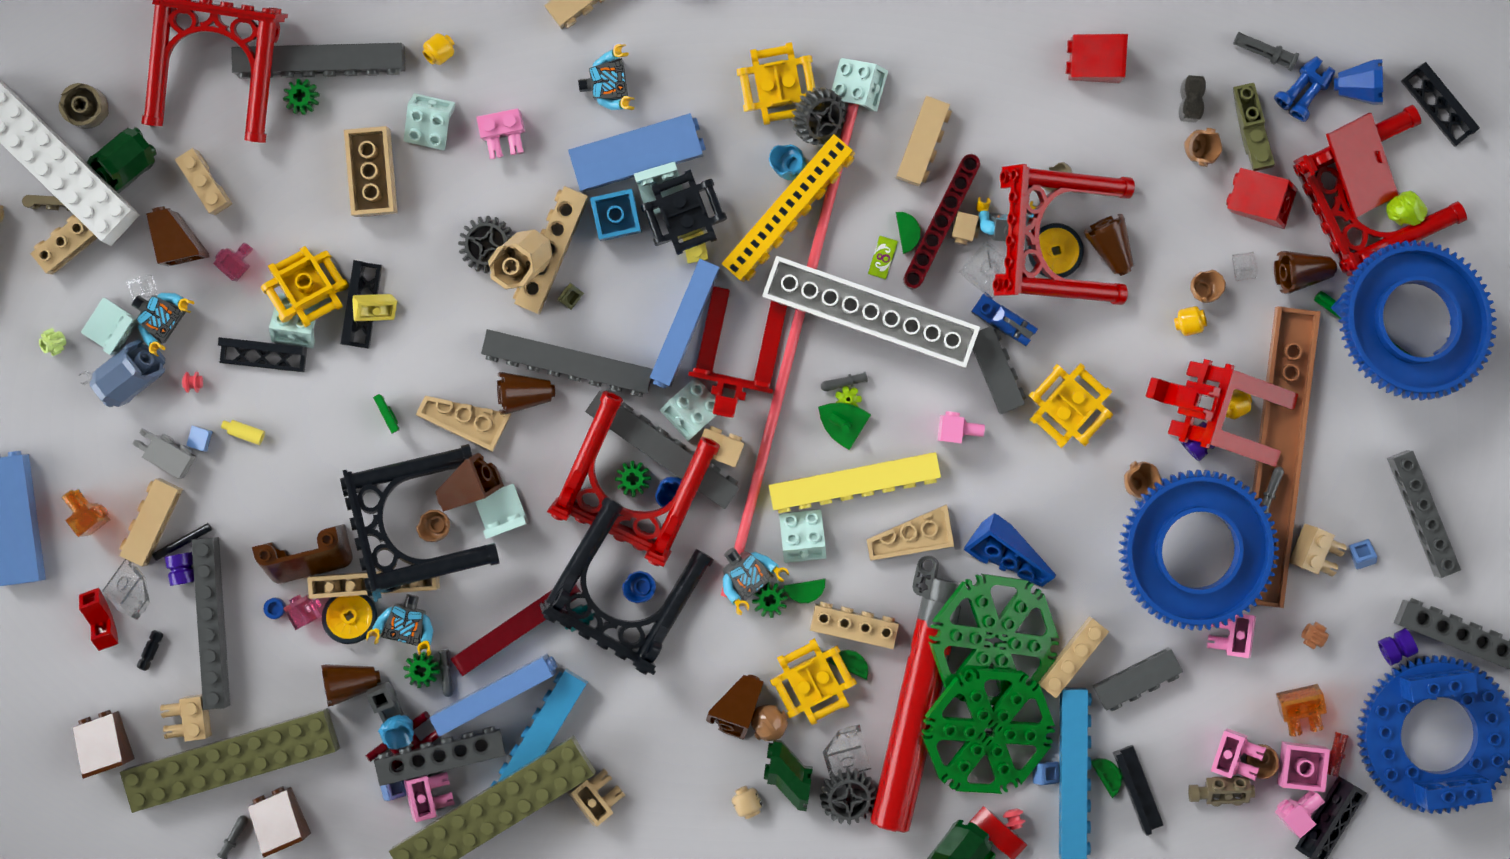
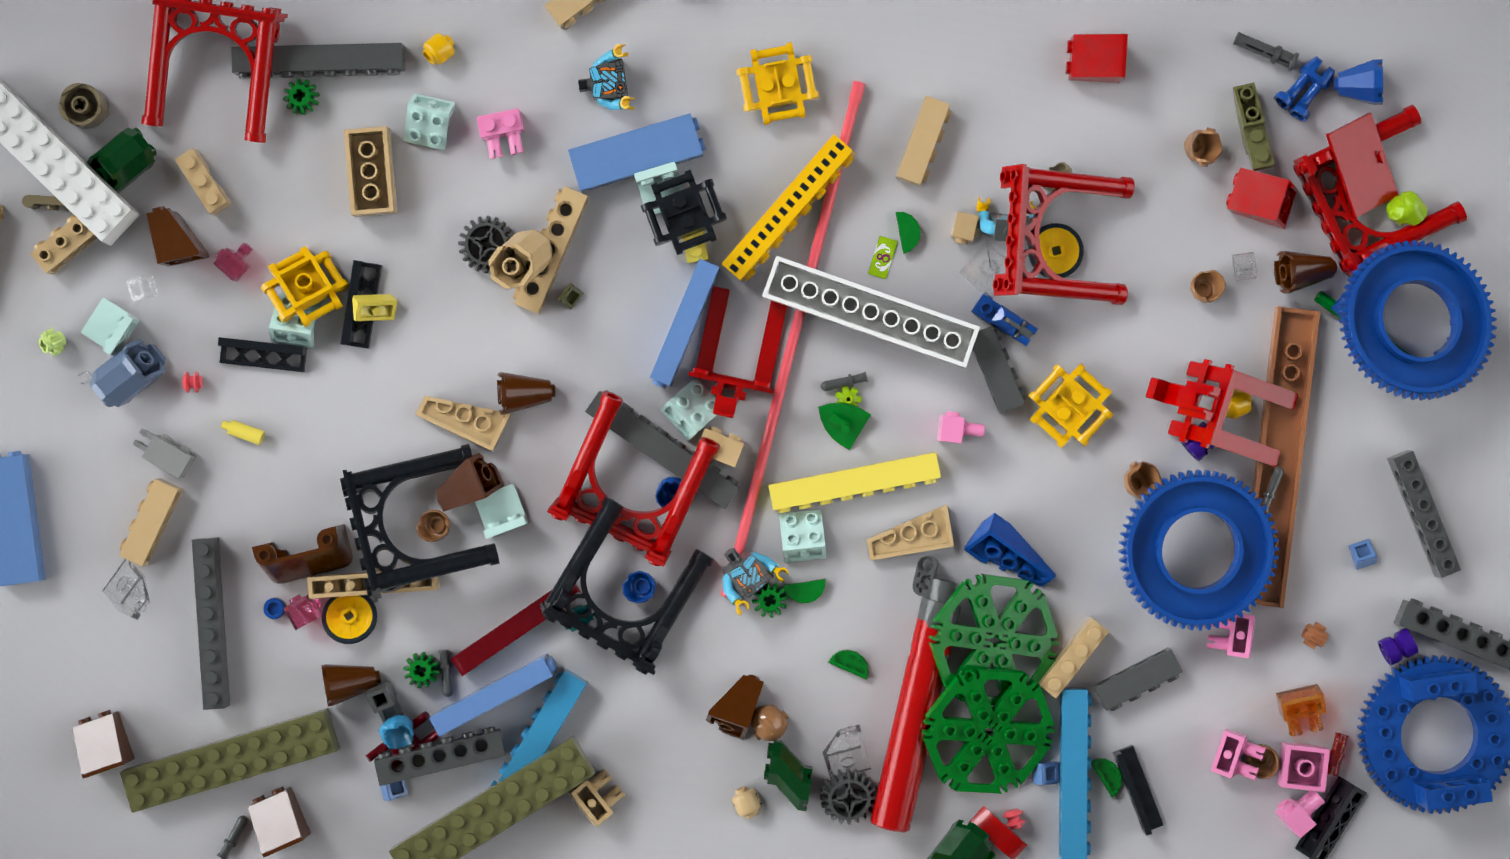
(85, 516): clear orange brick -> none
(98, 614): red brick -> none
(150, 650): black axle -> none
(159, 317): torso -> none
(180, 568): dark purple wheel -> none
(182, 541): black bar -> none
(194, 719): tan brick -> none
(199, 438): slope -> none
(387, 413): green tile -> none
(404, 625): torso -> none
(421, 802): bright pink brick -> none
(566, 361): dark grey brick -> none
(616, 215): dark azure brick -> none
(628, 484): green gear -> none
(787, 161): dark azure hair -> none
(813, 681): yellow brick -> none
(825, 104): dark grey gear -> none
(854, 626): tan brick -> none
(860, 83): light aqua bracket -> none
(944, 211): dark red beam -> none
(1112, 243): reddish brown cone -> none
(1190, 321): yellow head -> none
(1192, 104): clear smoke brick -> none
(1224, 789): dark tan brick -> none
(1313, 548): tan brick -> none
(1447, 100): black fence -> none

